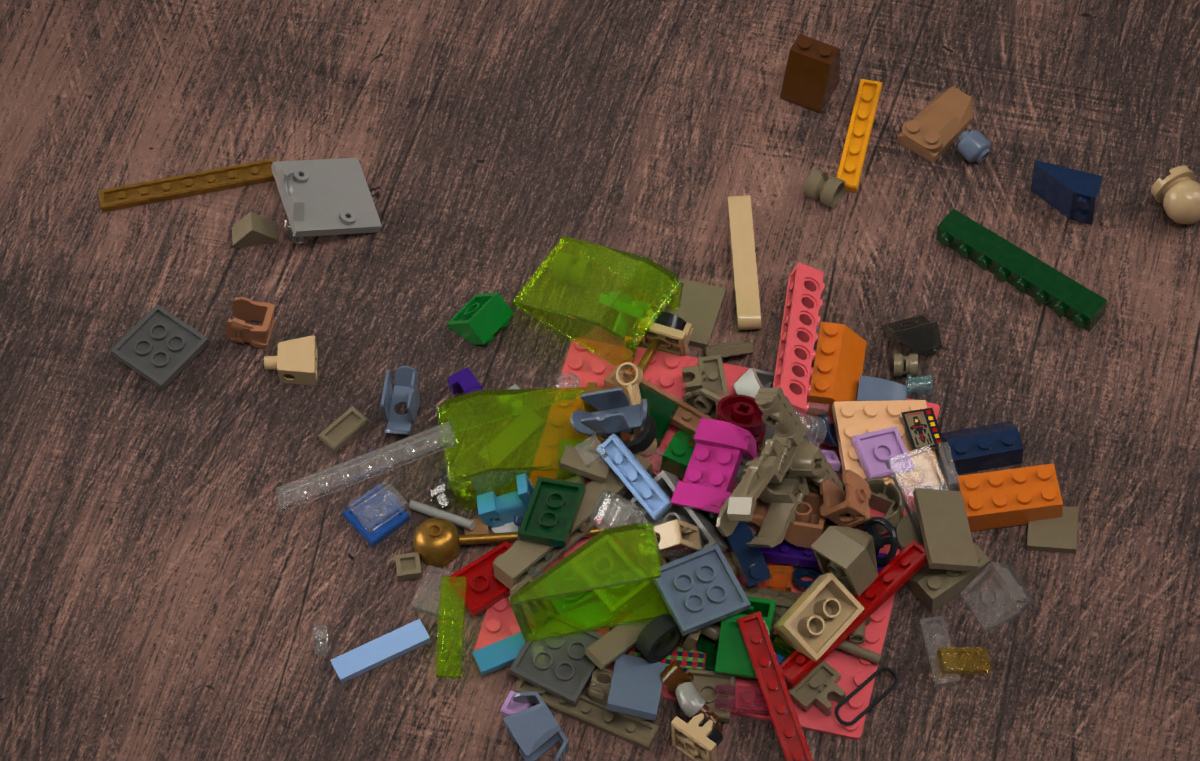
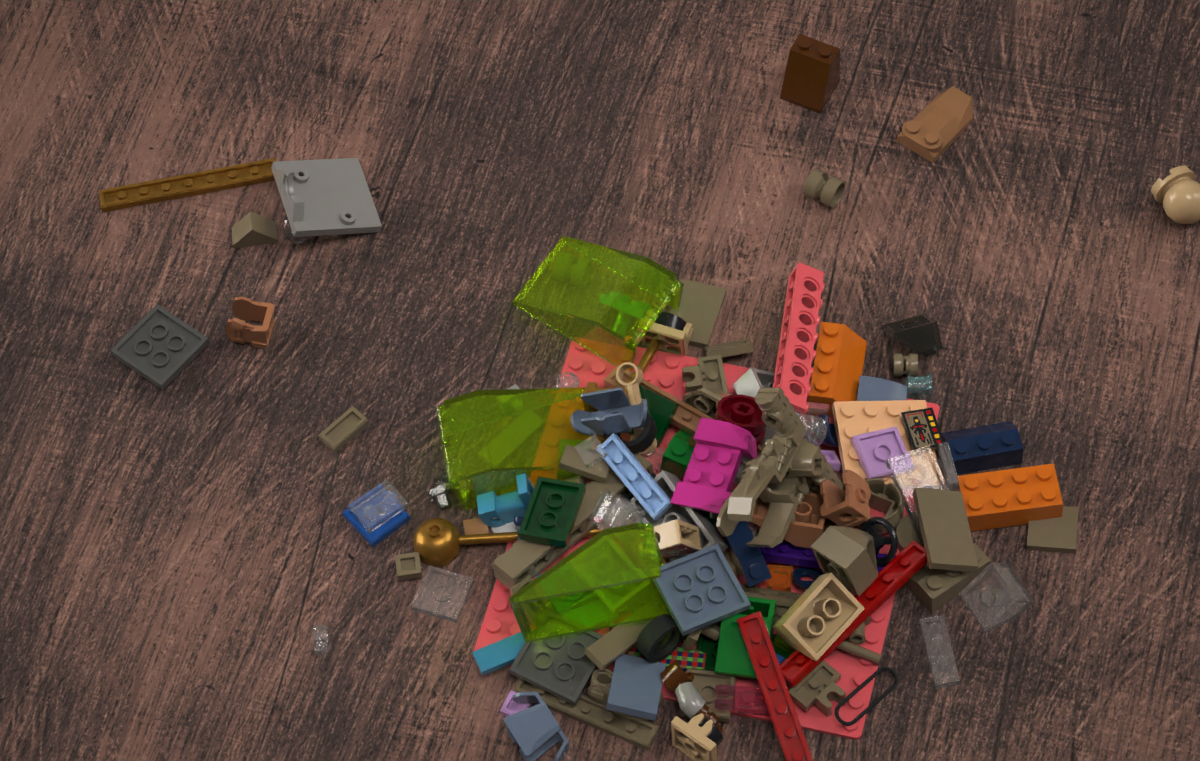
(295, 361): tan torso -> none
(366, 466): clear tile -> none
(380, 650): light blue tile -> none
(404, 392): sand blue piece -> none
(435, 512): light grey bar -> none
(451, 627): clear neon green slope -> none
(463, 382): dark purple leg -> none
(481, 318): green slope -> none
(482, 586): red tile -> none
(744, 262): tan beam -> none
(859, 133): light orange tile -> none
(963, 660): clear yellow tile -> none
(973, 146): sand blue head -> none
(1021, 270): dark green brick -> none
(1067, 190): dark blue slope -> none

